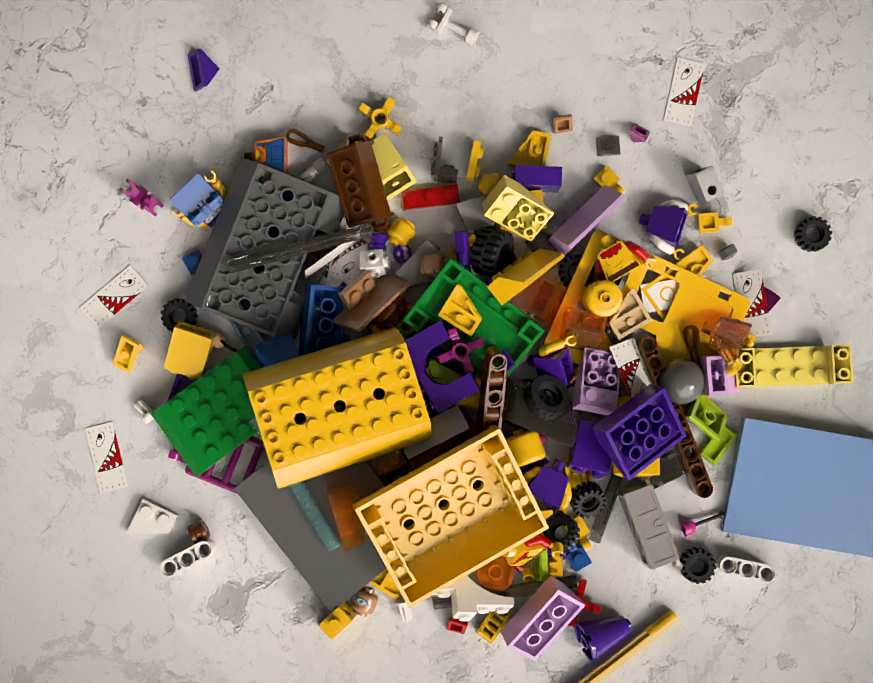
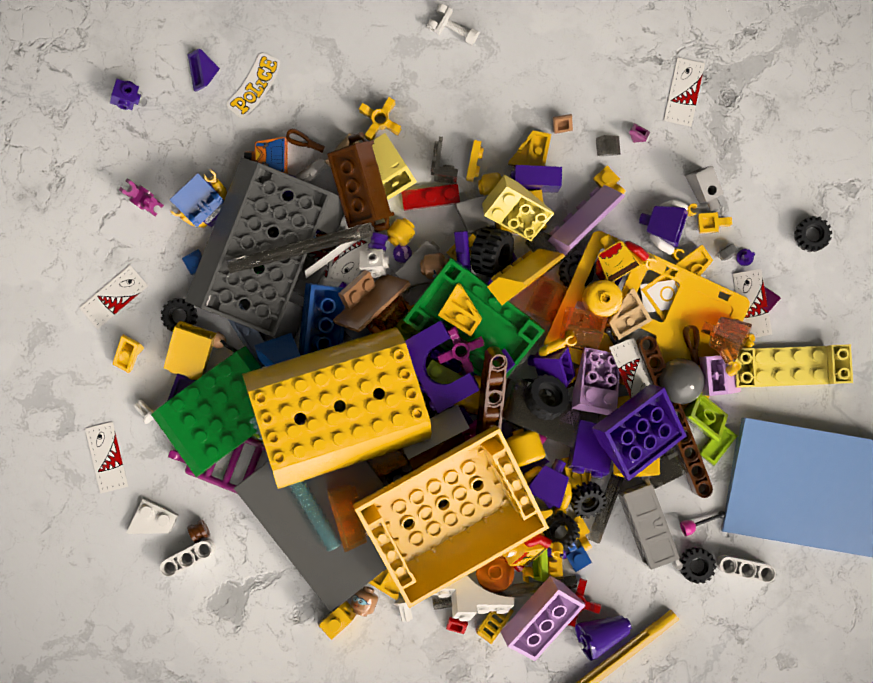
(125, 94): none -> dark purple brick
(255, 86): none -> sticker
(745, 257): none -> dark purple piece

